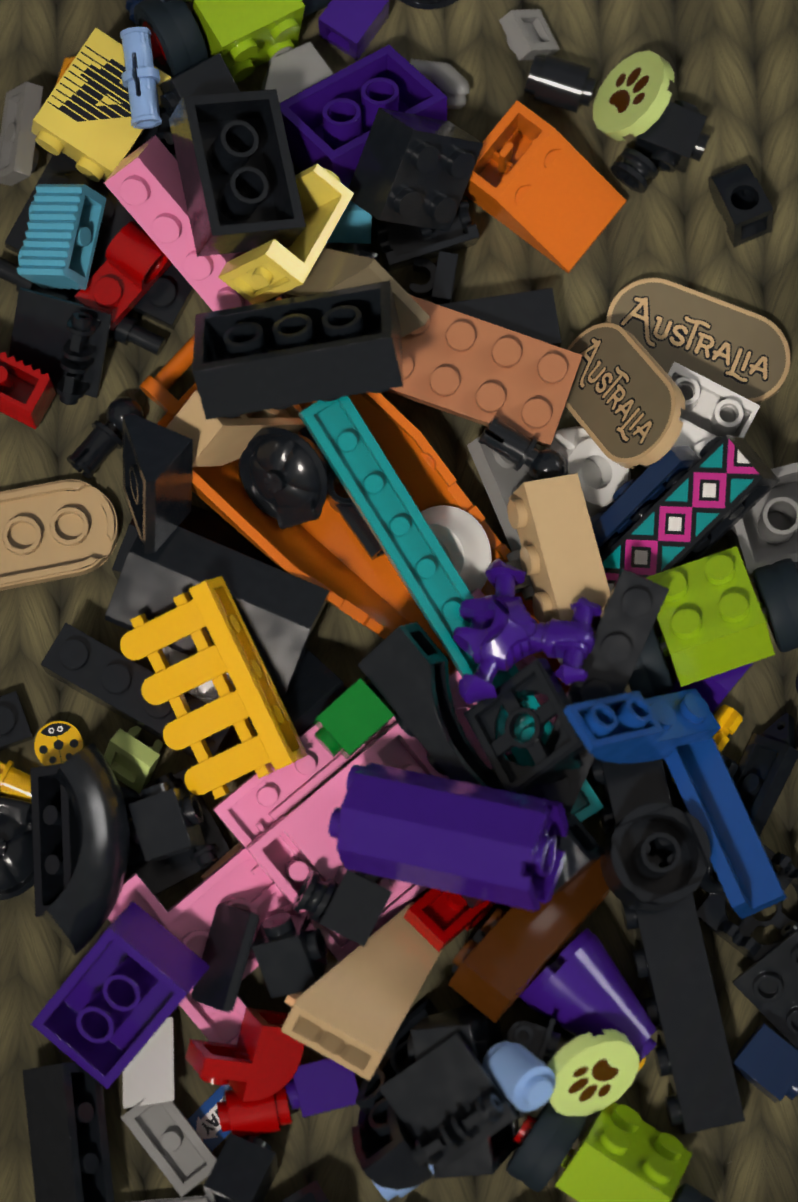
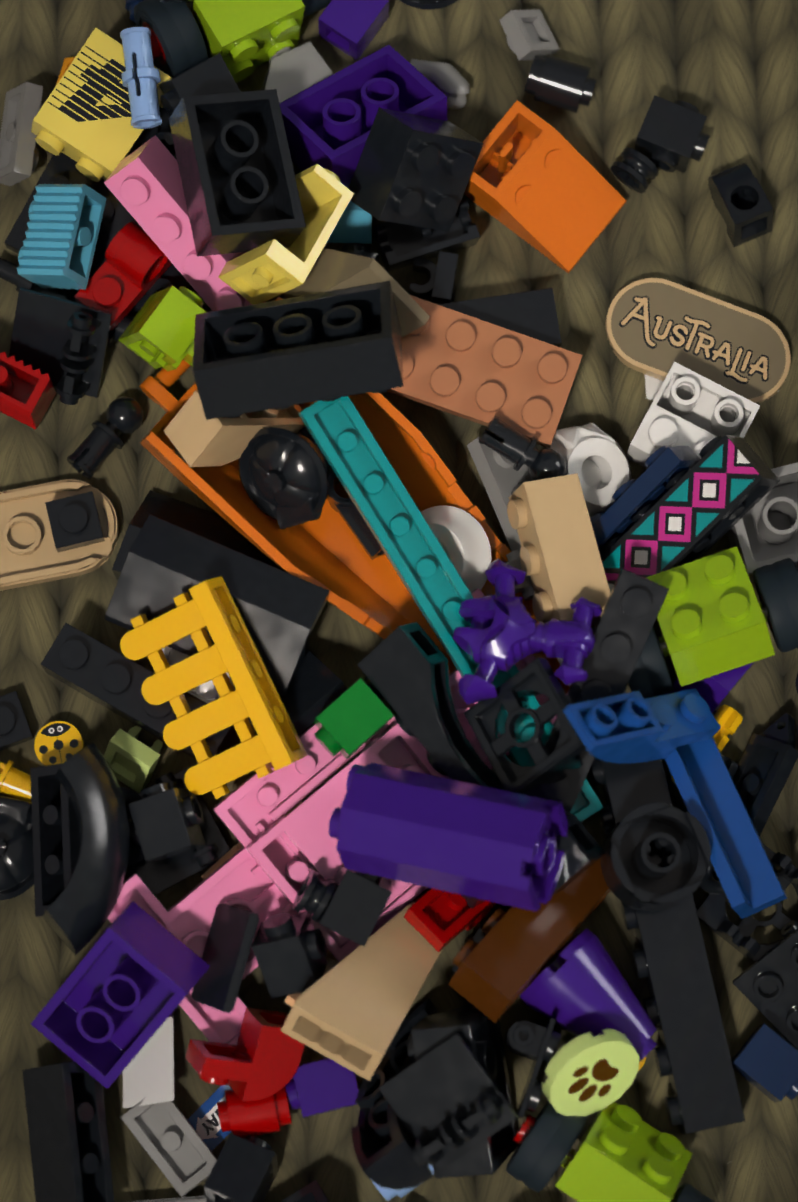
(74, 521): none -> black plate
(156, 478): black slope -> none
(165, 328): none -> lime brick
(519, 1075): light blue brick -> none
(624, 397): tile -> none
(633, 95): yellowish green tile -> none

